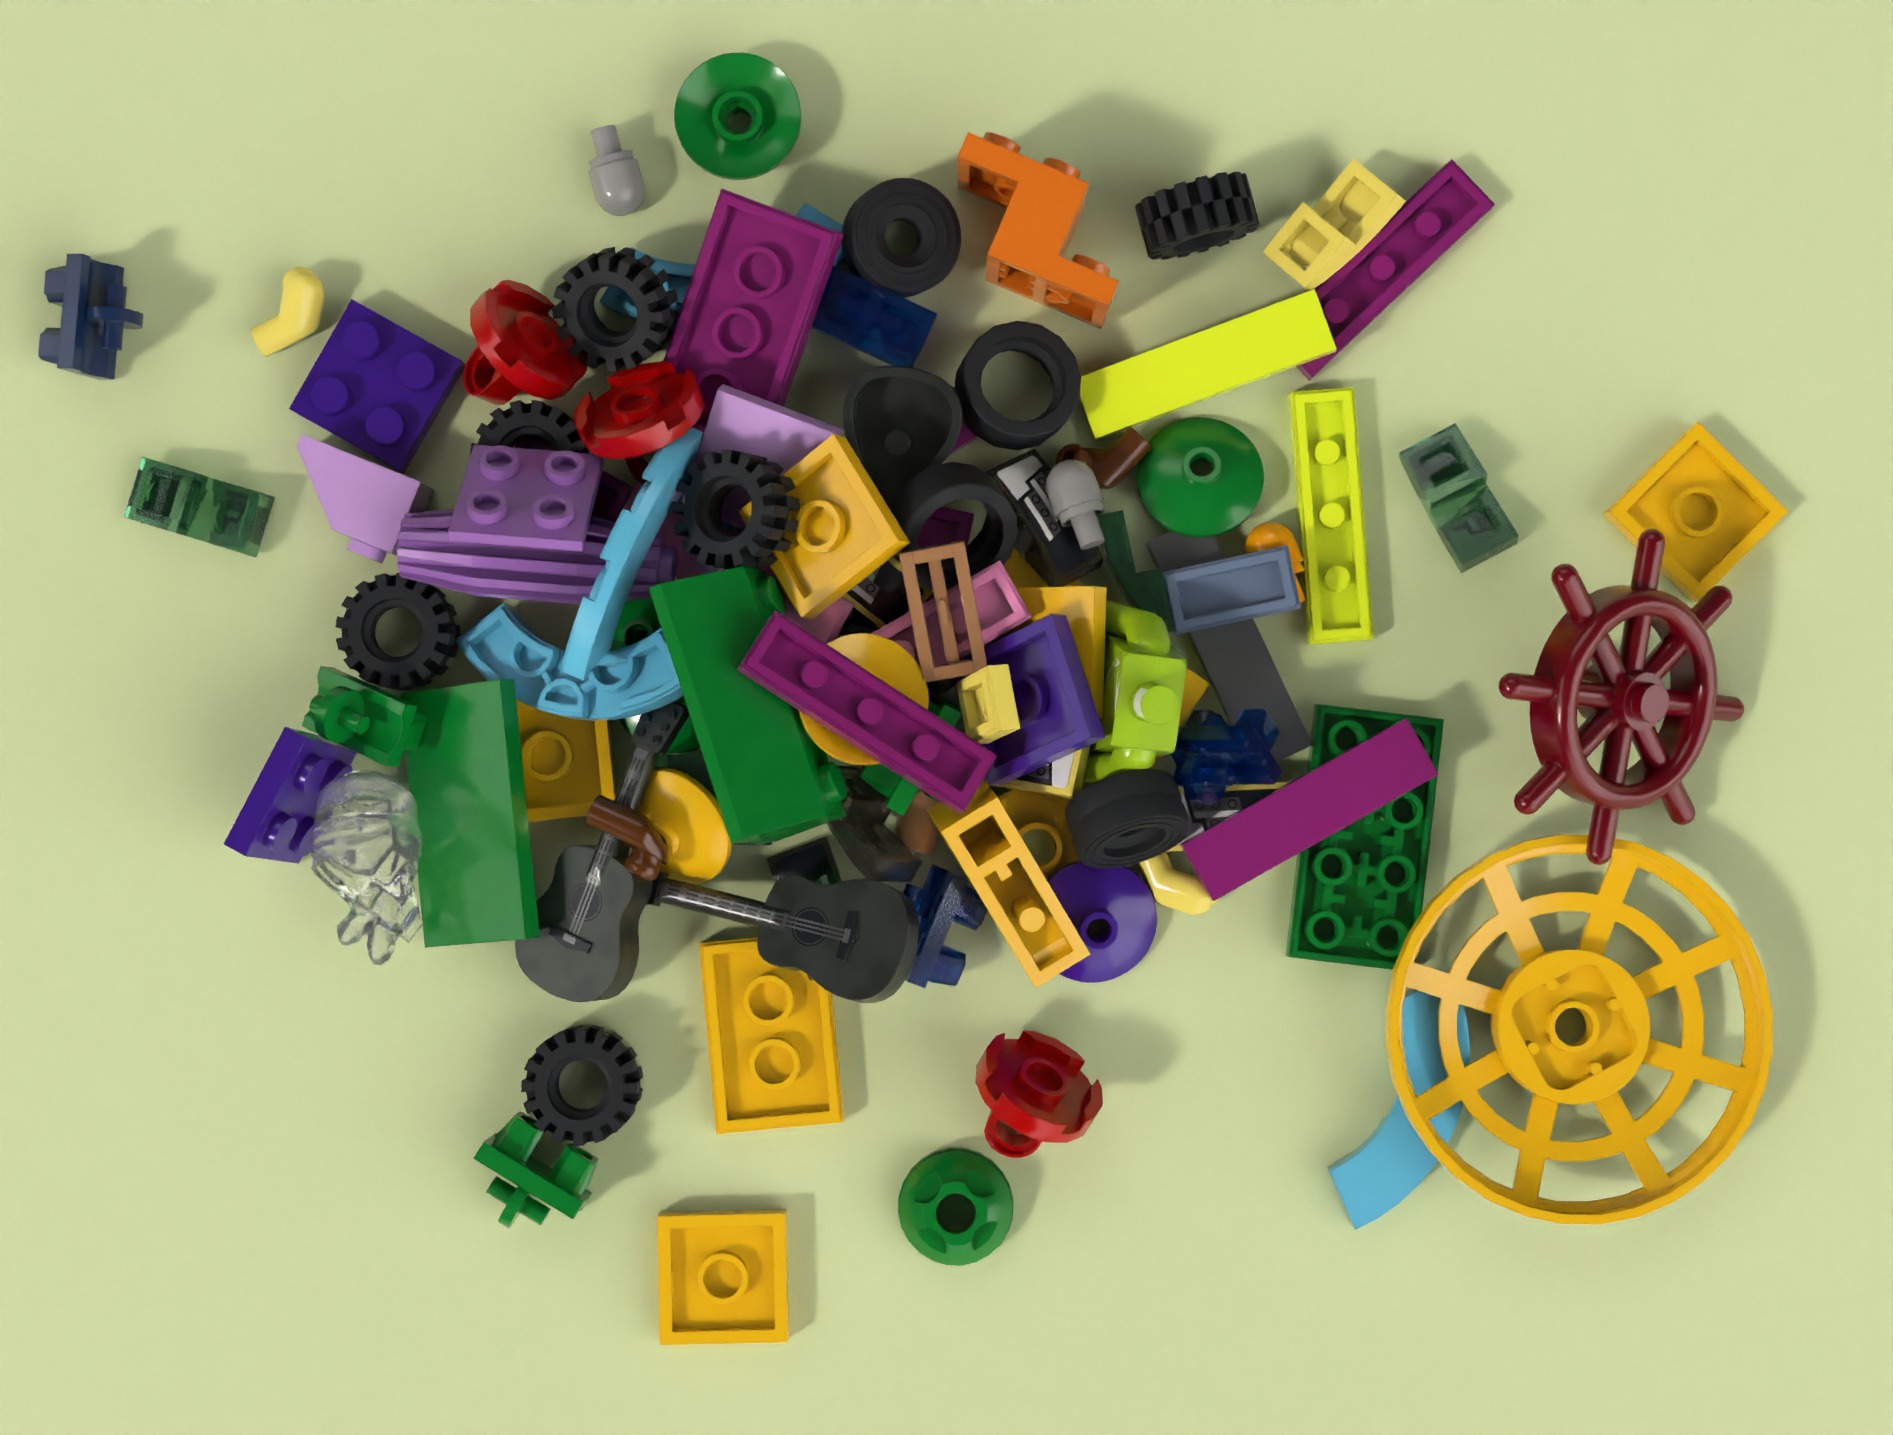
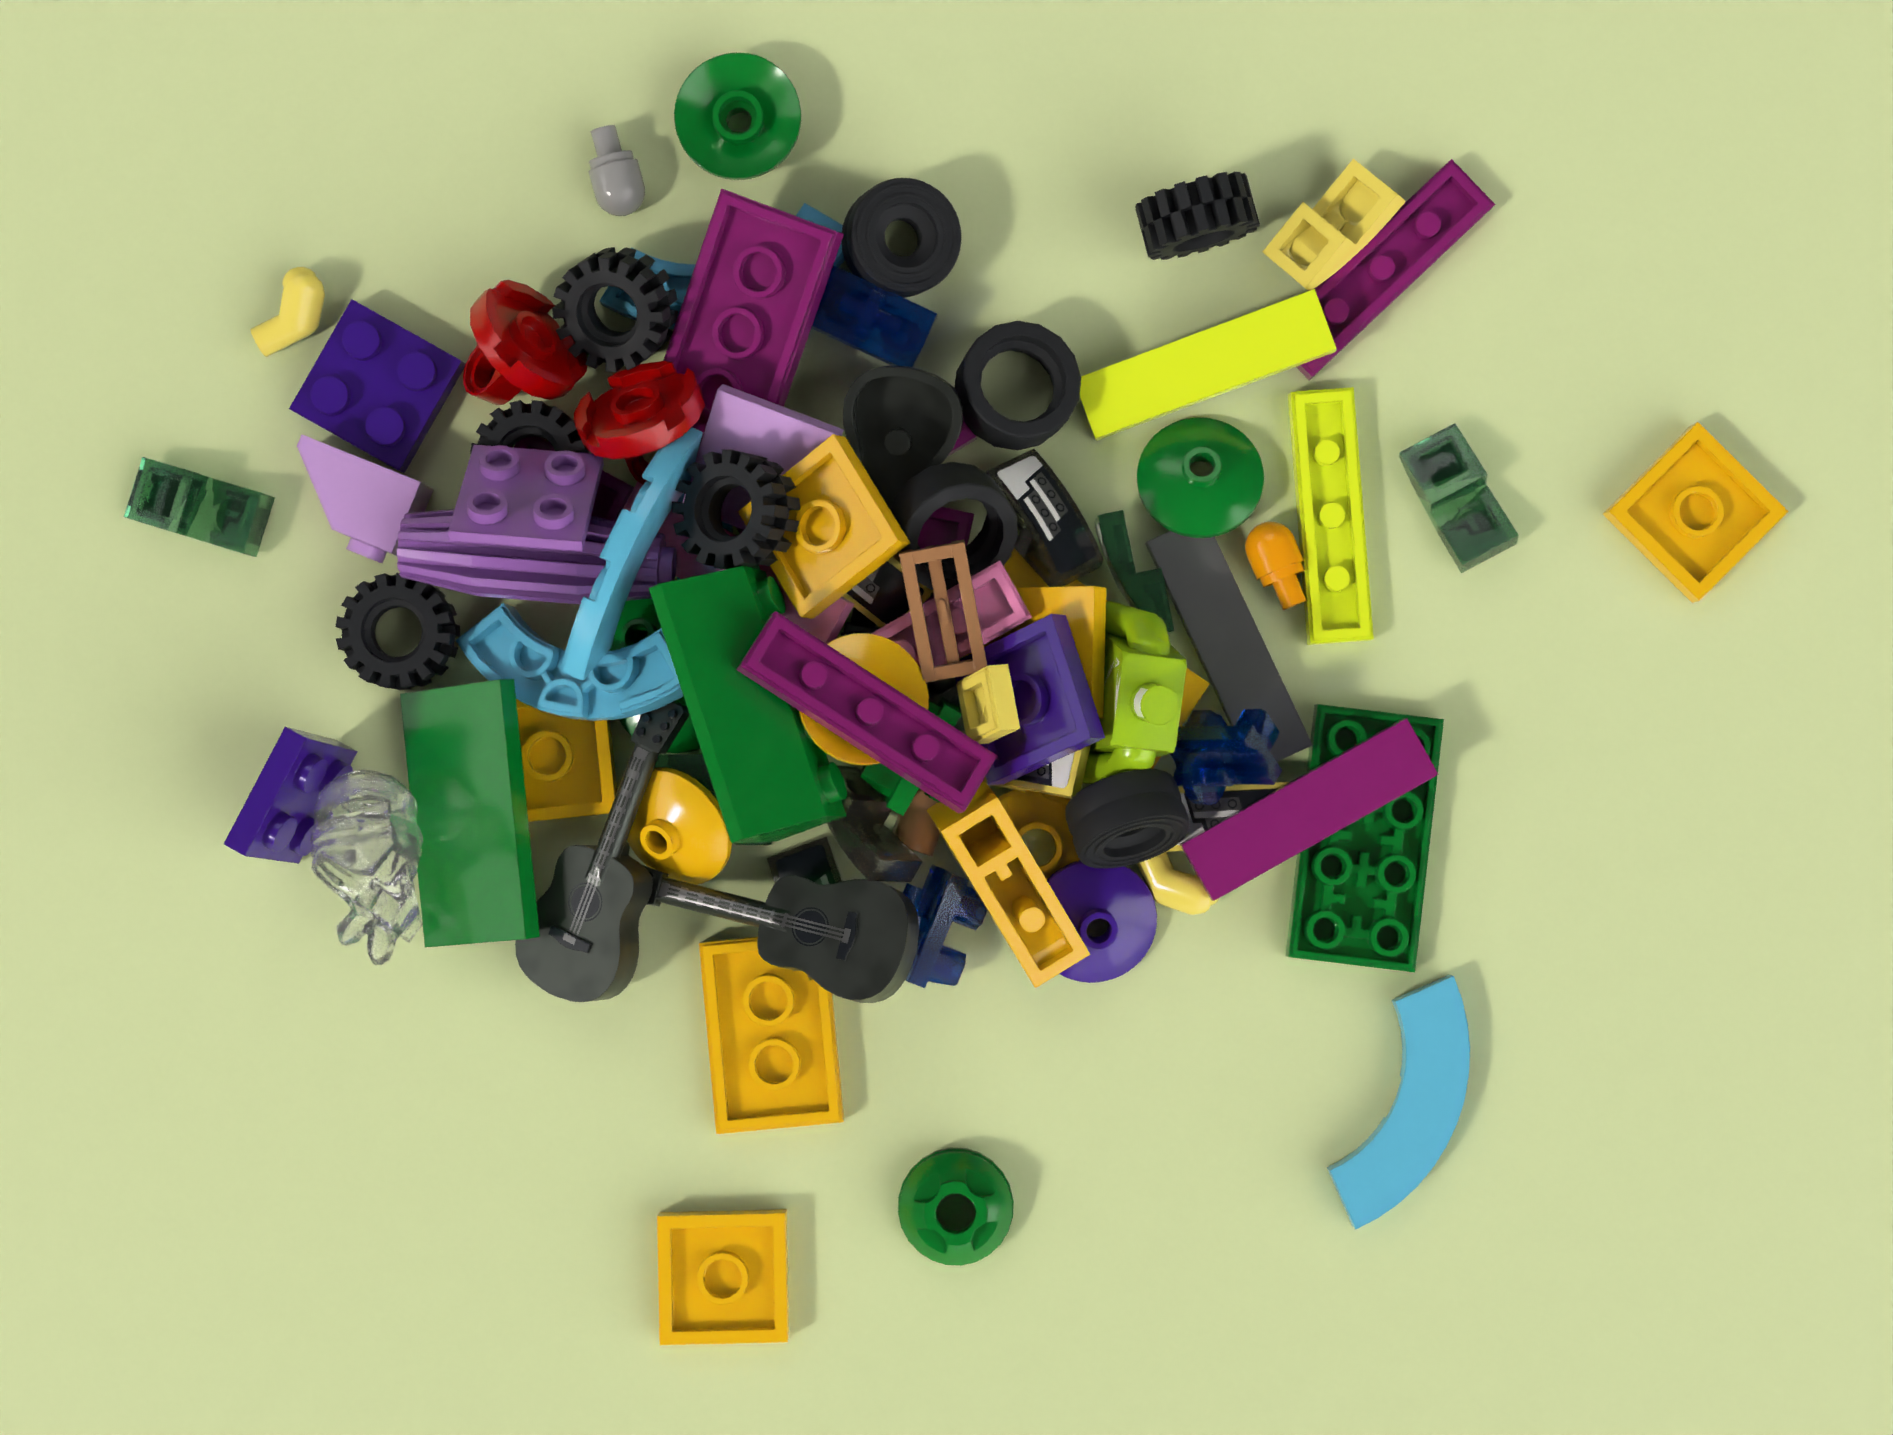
(90, 319): dark blue hips -> none
(363, 717): green hips -> none
(544, 1093): black tyre -> none
(558, 1186): green hips -> none
(636, 831): reddish brown arm -> none
(1036, 1091): red tile -> none
(1038, 225): orange bracket -> none
(1076, 500): light grey cylinder -> none
(1112, 464): reddish brown arm -> none
(1231, 590): sand blue tile -> none
(1614, 1035): yellow dish -> none
(1622, 696): dark red piece -> none

